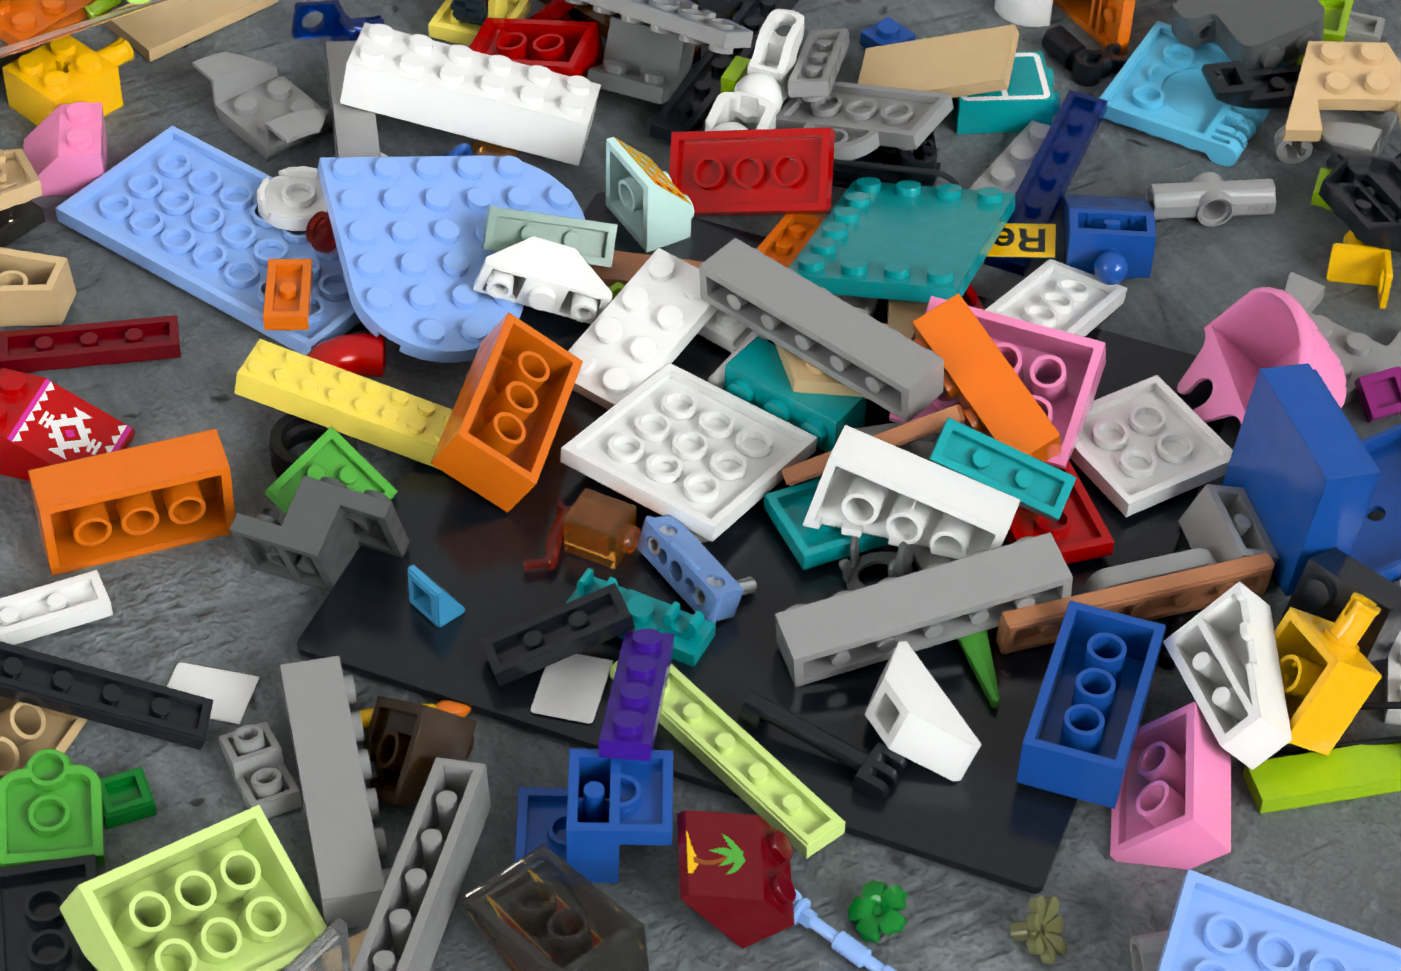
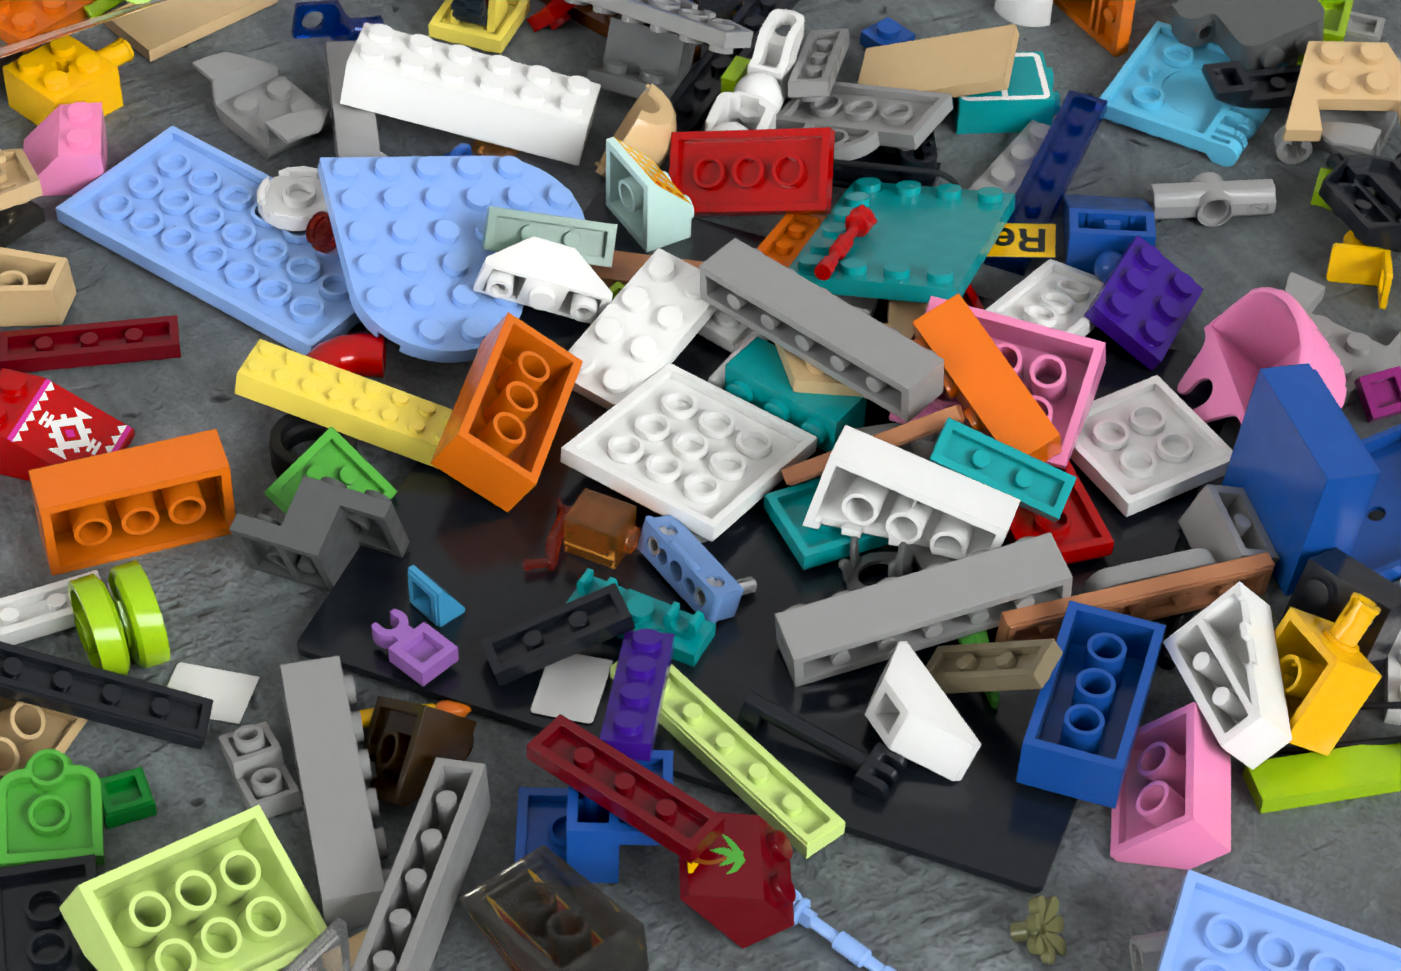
(119, 620): none -> lime wheel
(288, 294): orange plate -> none
(418, 651): none -> medium lavender plate
(557, 45): red slope -> none
(625, 788): none -> dark red plate
(647, 127): none -> tan cylinder
(857, 224): none -> red piece
(878, 911): green plant -> none
(994, 665): none -> dark tan plate
(1086, 65): black bar -> none
(1144, 302): none -> dark purple plate

